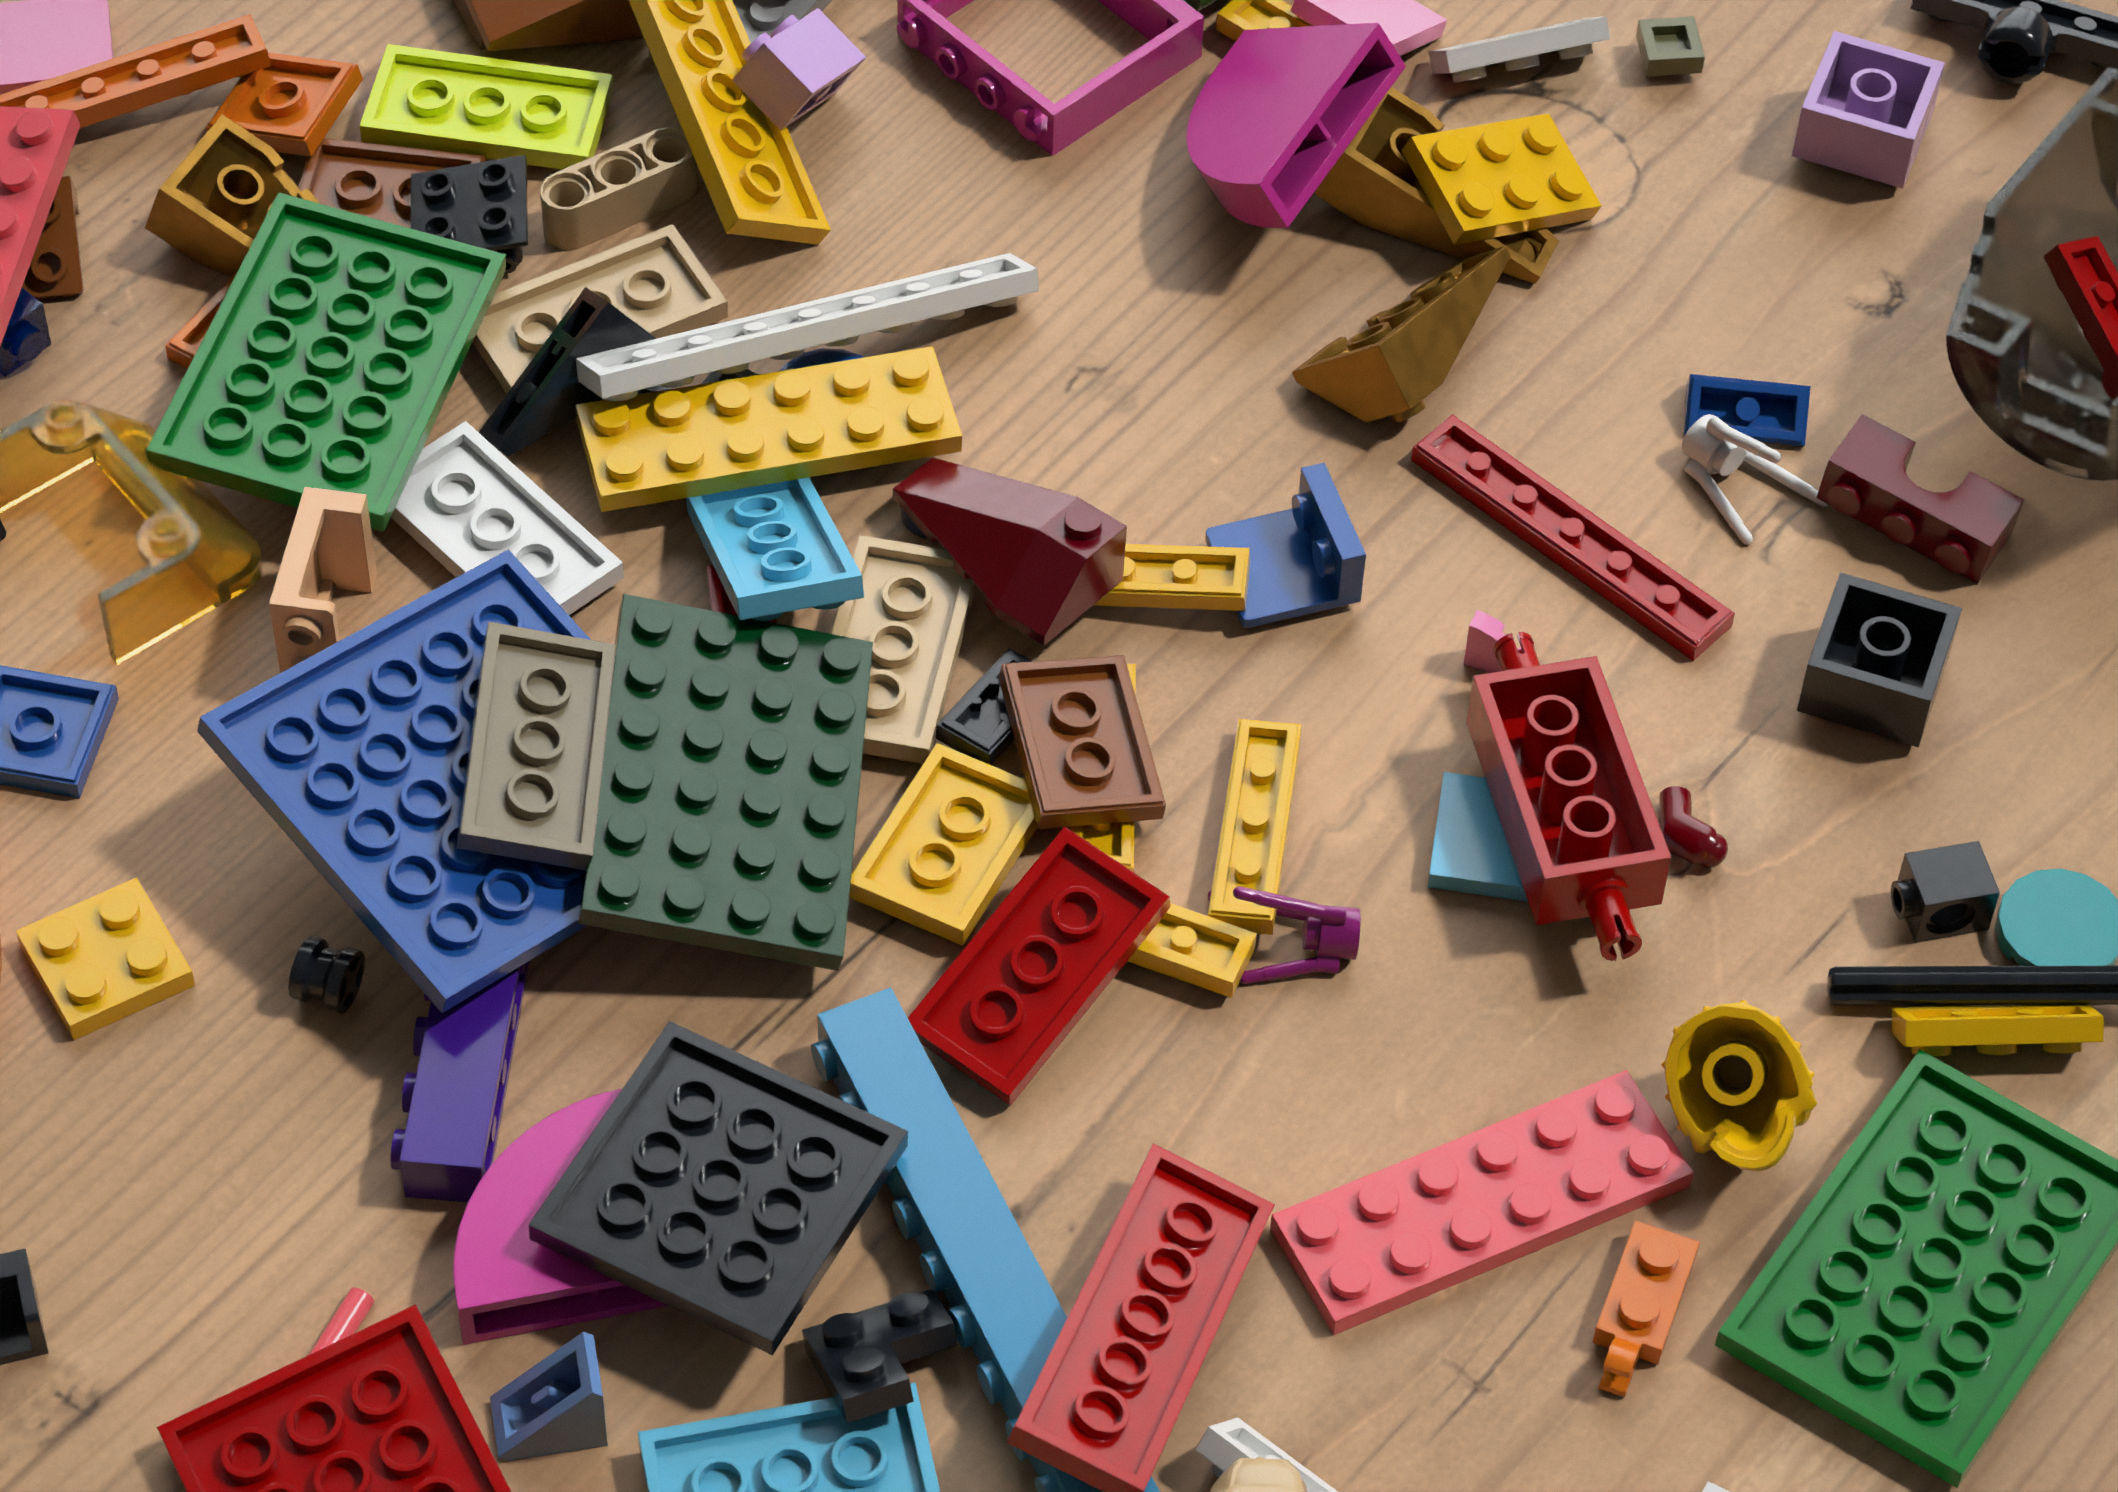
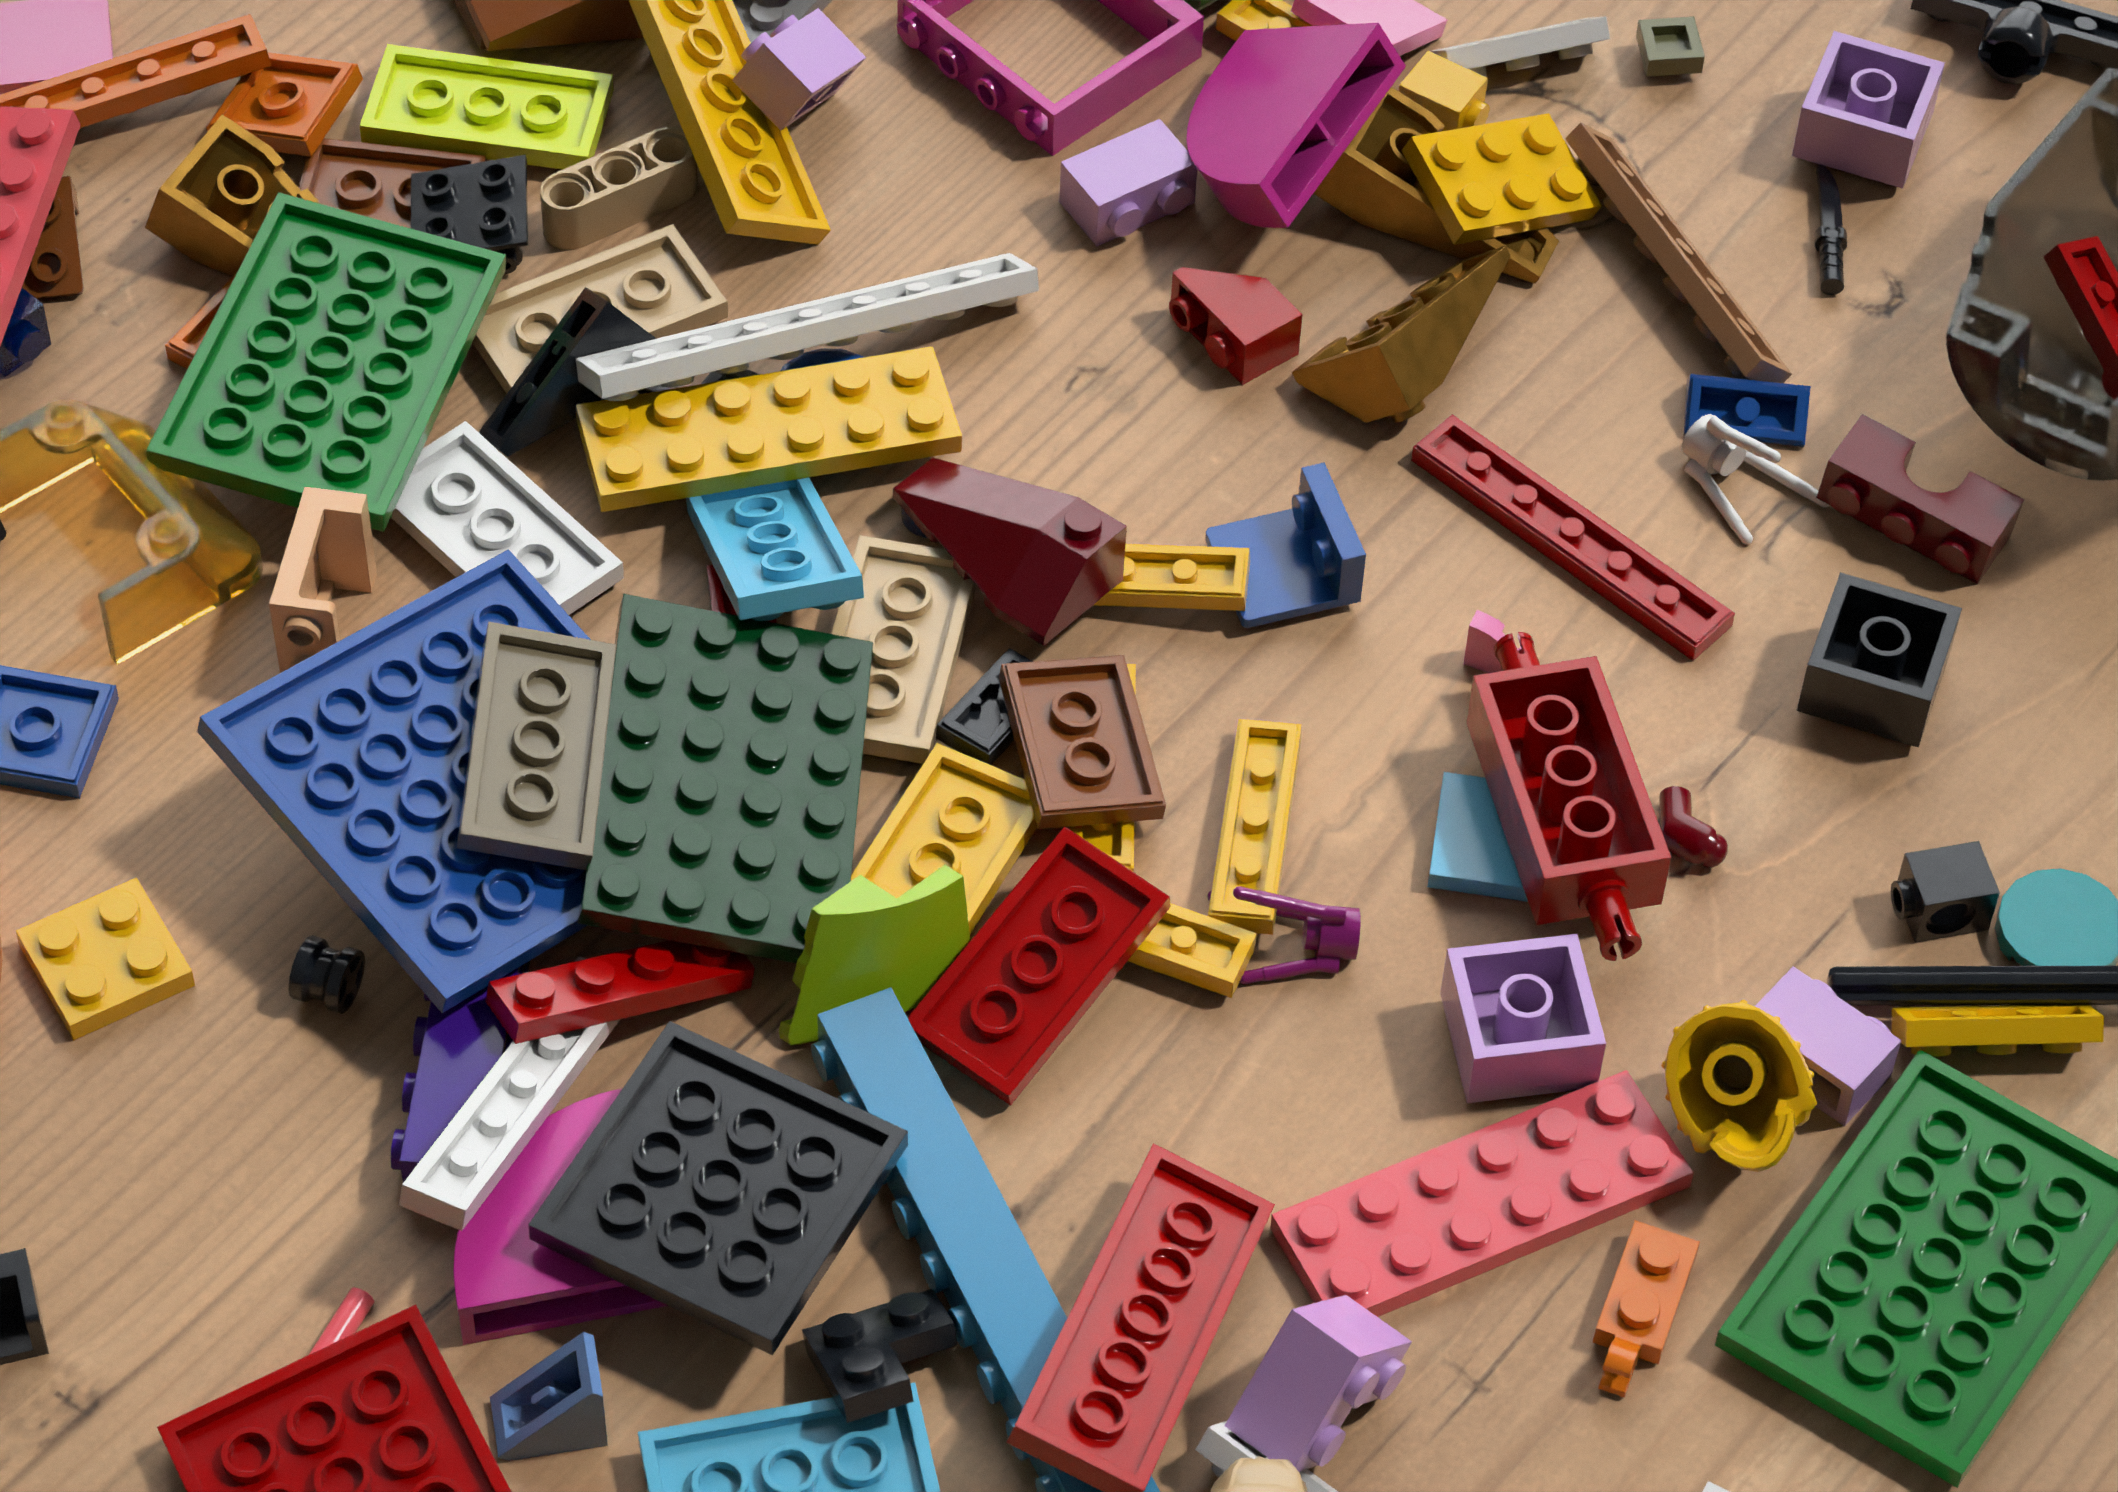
(497, 1124): none -> white plate
(614, 987): none -> red plate
(872, 942): none -> lime slope
(1128, 182): none -> lavender brick
(1236, 319): none -> red slope
(1313, 1375): none -> lavender brick
(1447, 91): none -> yellow brick
(1522, 1018): none -> lavender brick
(1687, 271): none -> medium nougat plate
(1830, 236): none -> black piece
(1841, 1045): none -> lavender brick

